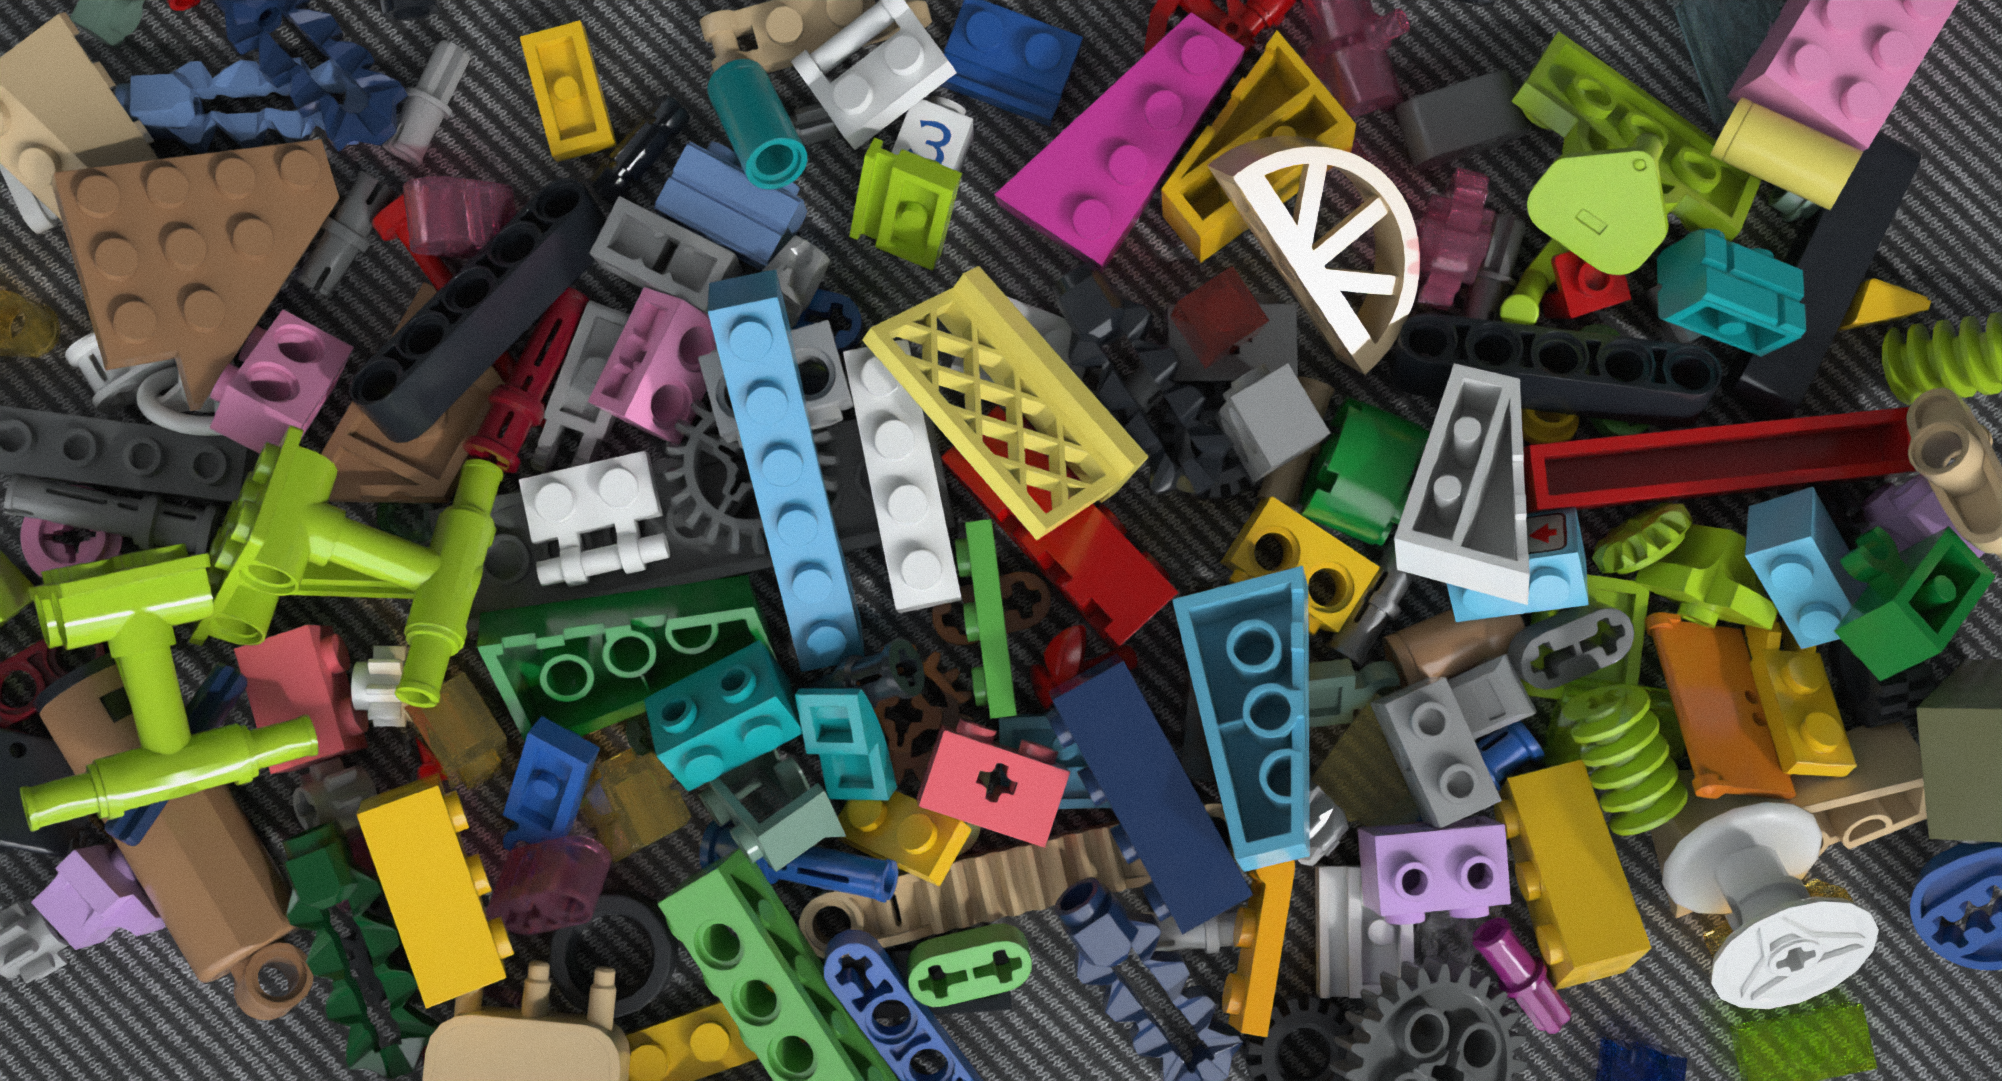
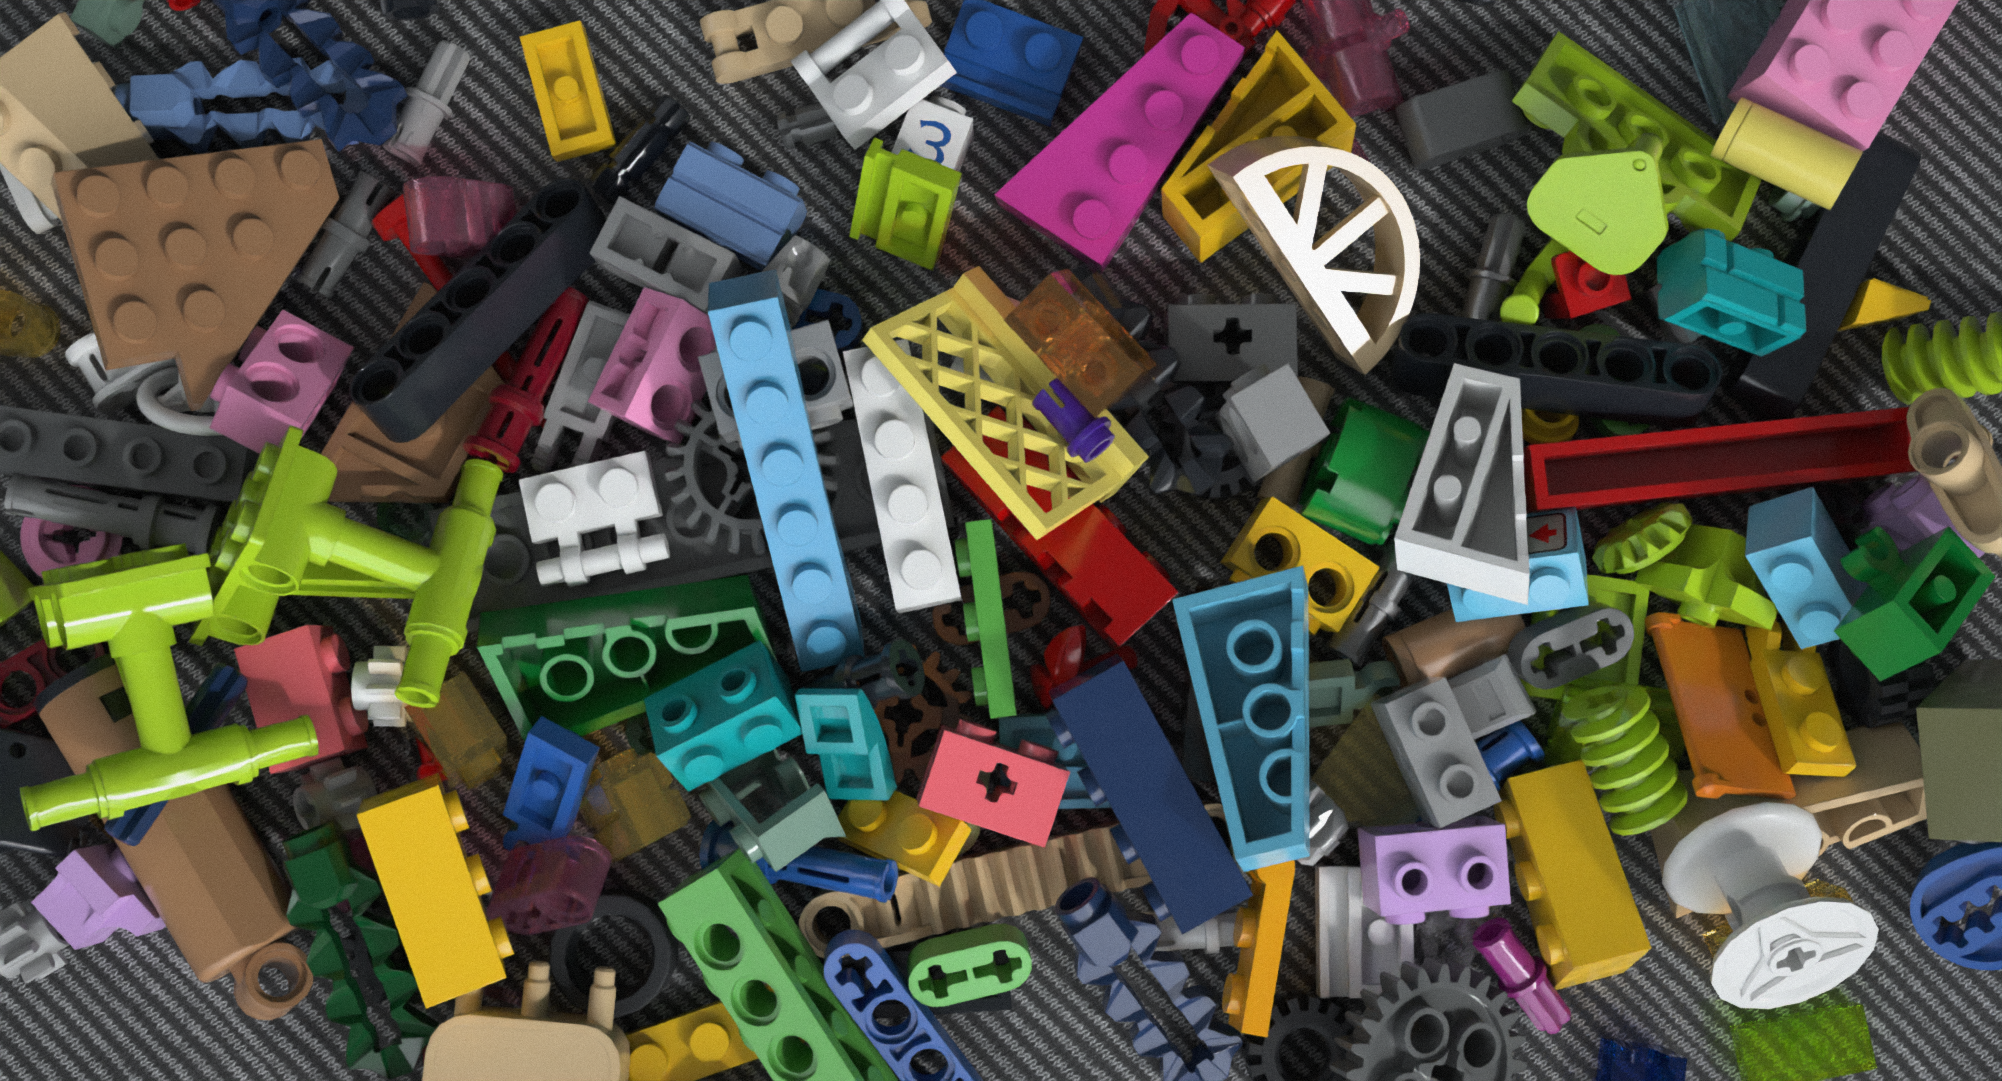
(757, 124): teal pin -> none
(1080, 341): none -> clear orange brick
(1081, 430): none -> dark purple pin
(1219, 317): clear red brick -> none
(1453, 238): clear pink gear -> none

